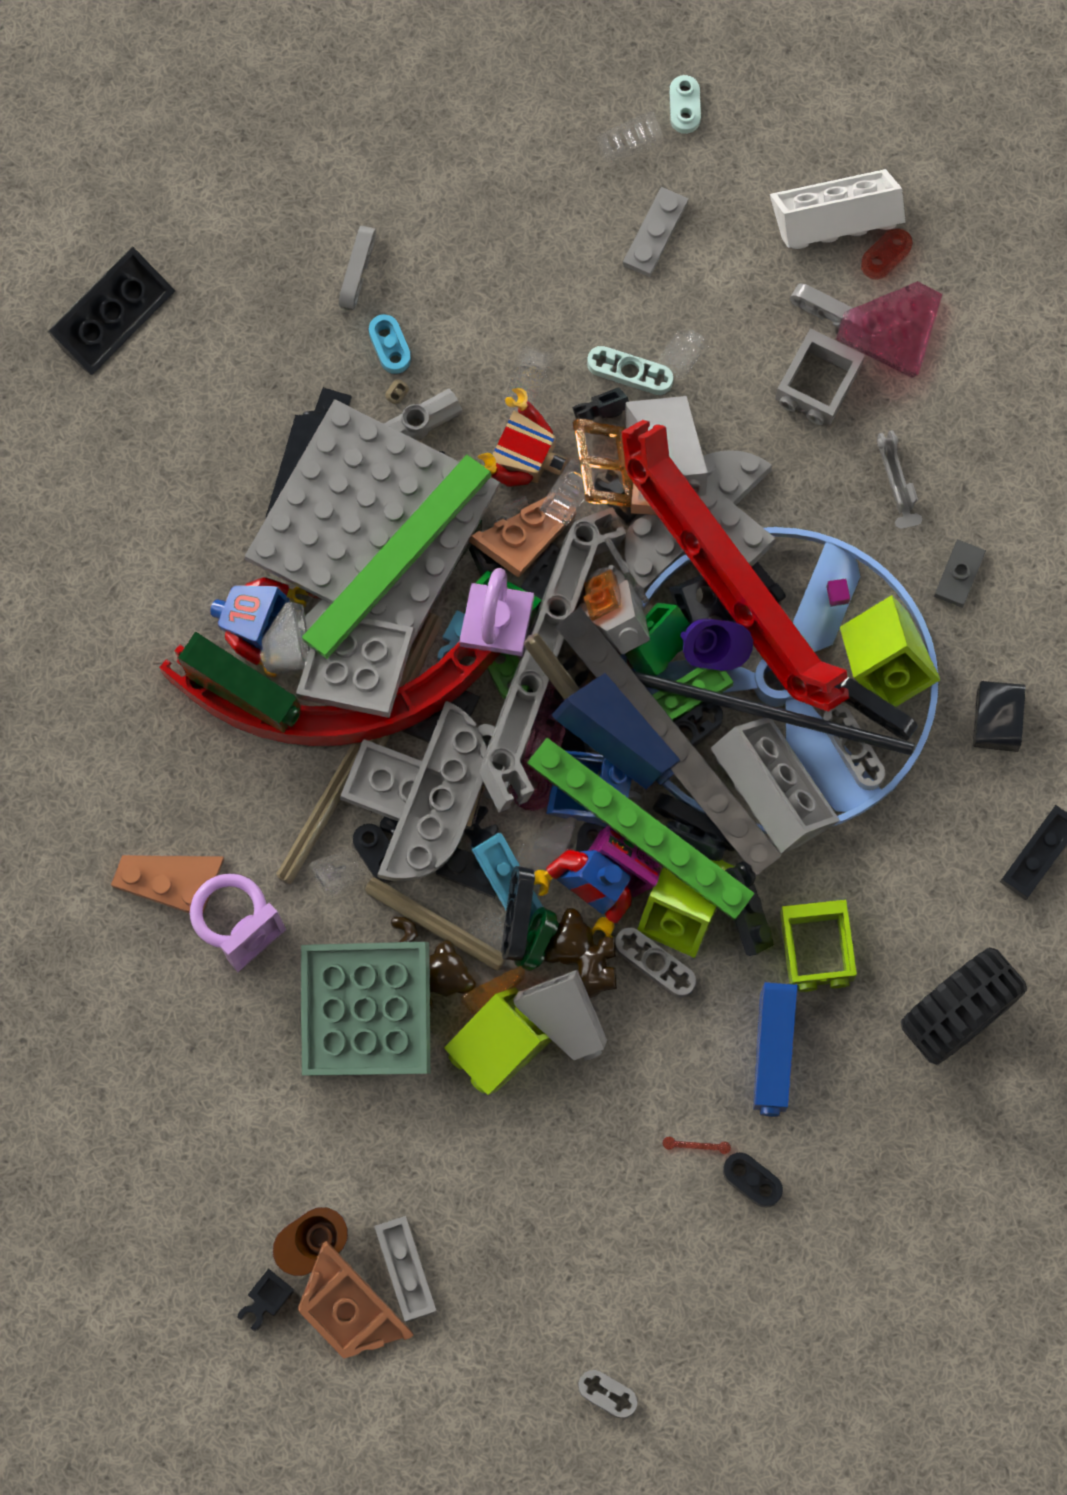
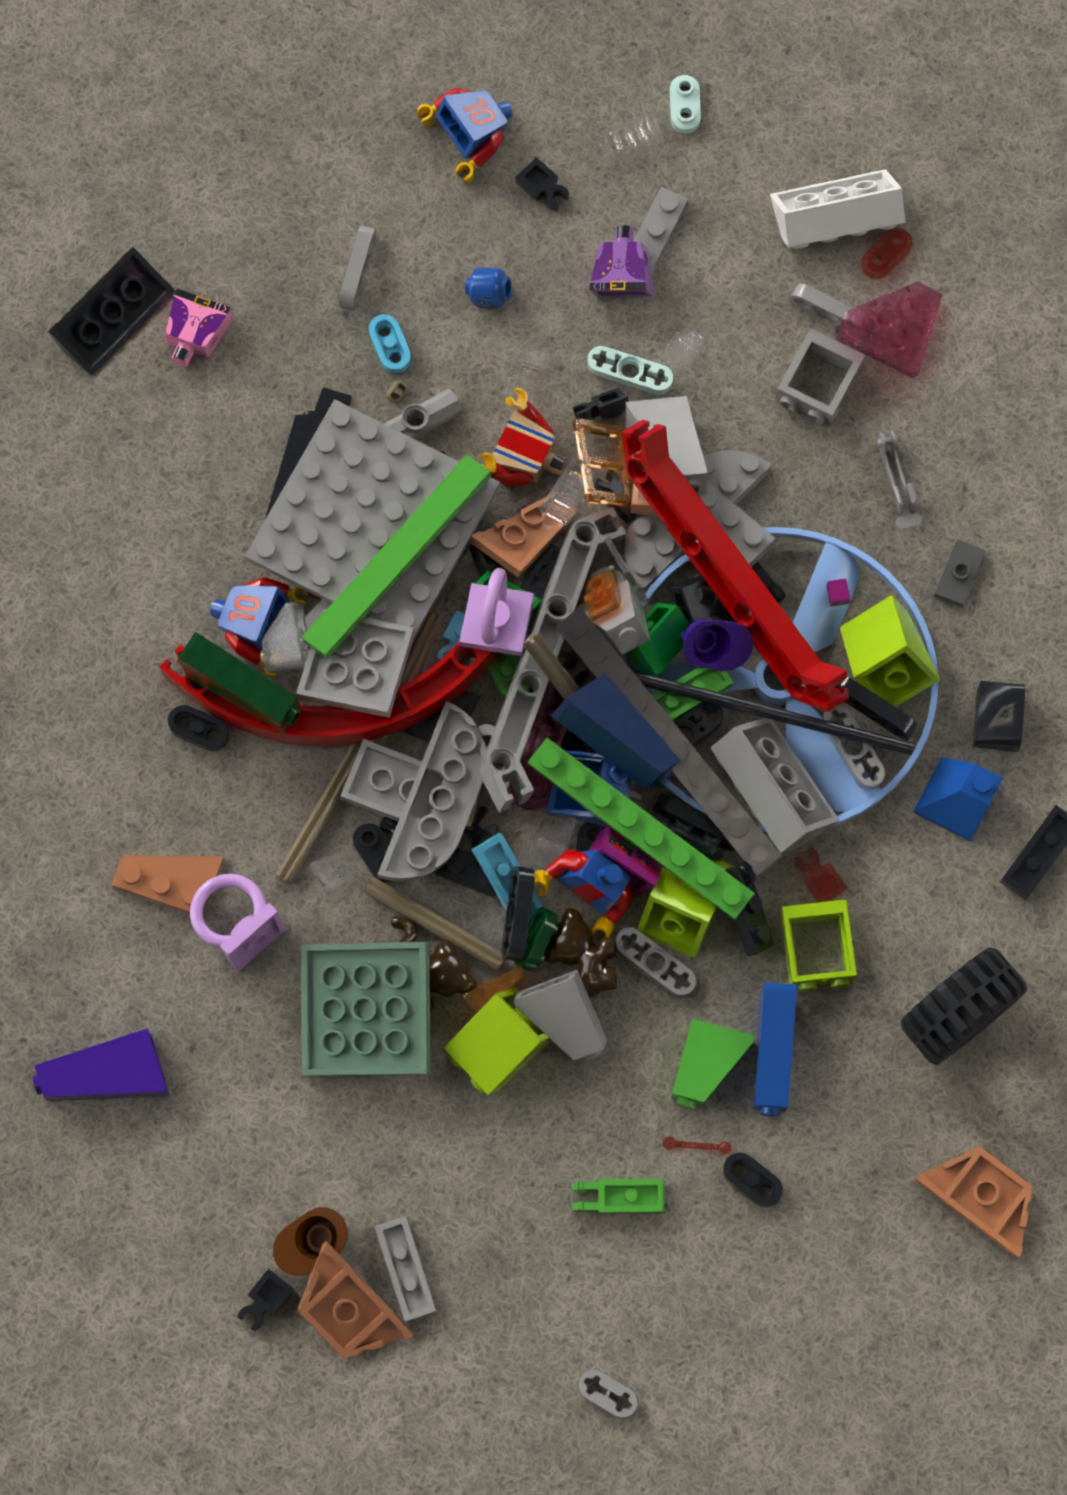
(105, 1071): none -> dark purple slope
(195, 326): none -> torso
(200, 726): none -> black plate
(471, 122): none -> torso
(488, 287): none -> blue head
(541, 181): none -> black plate
(622, 267): none -> torso
(622, 1196): none -> bright green hinge
(707, 1061): none -> bright green slope
(822, 881): none -> clear red plate
(958, 796): none -> blue slope
(984, 1195): none -> nougat wing

